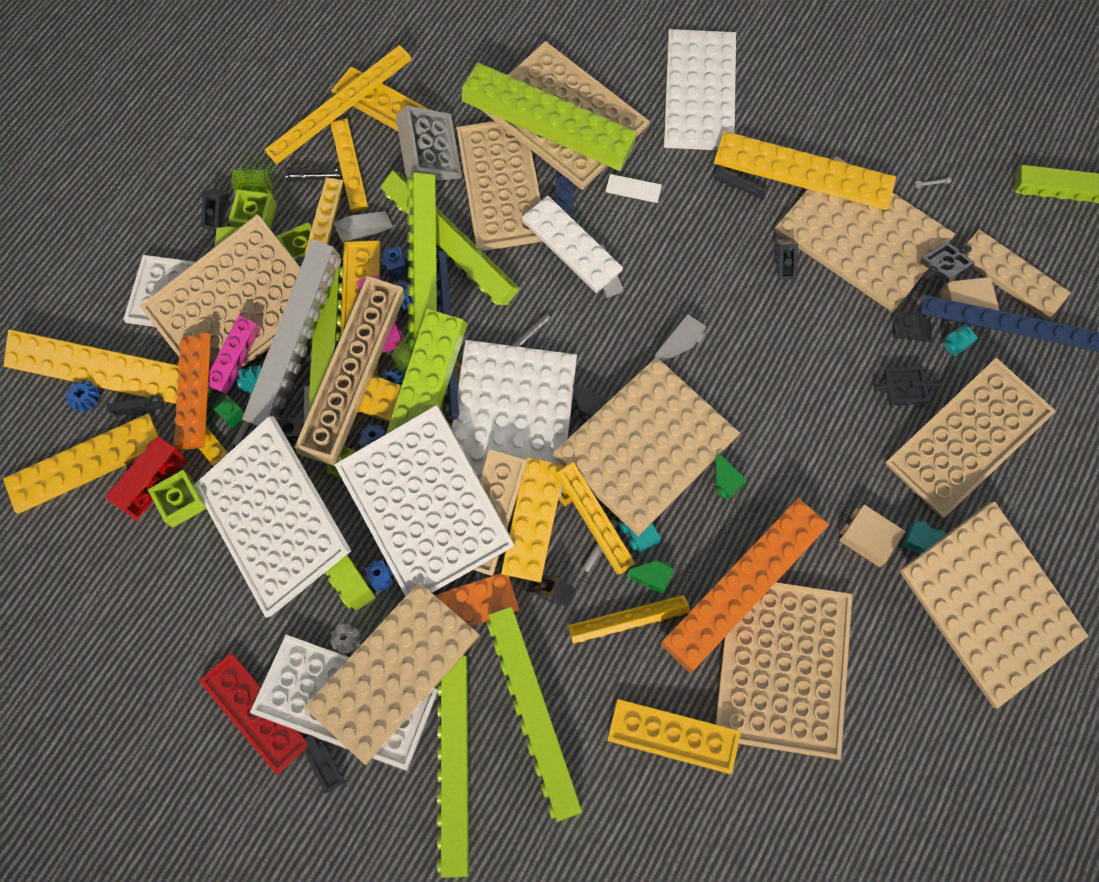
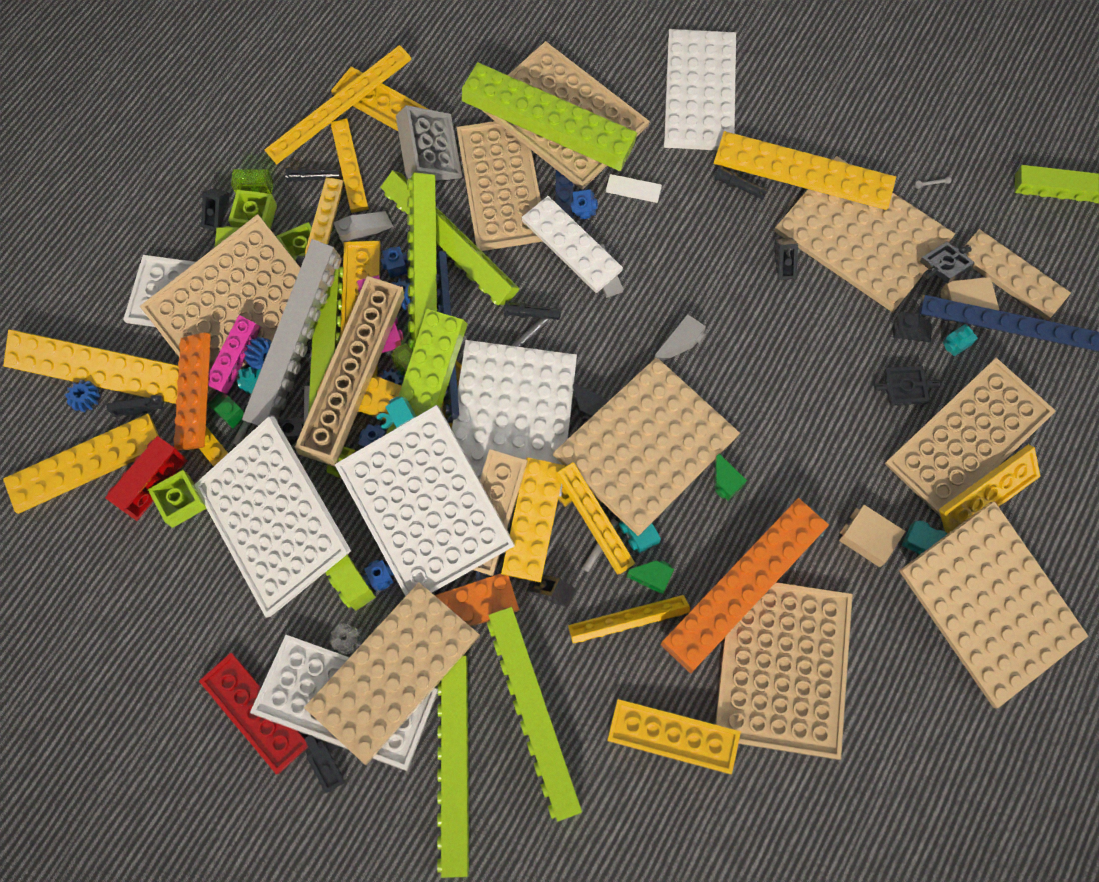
(257, 352): none -> blue gear
(399, 412): none -> teal brick
(524, 310): none -> black pin
(584, 204): none -> blue brick
(996, 486): none -> yellow plate

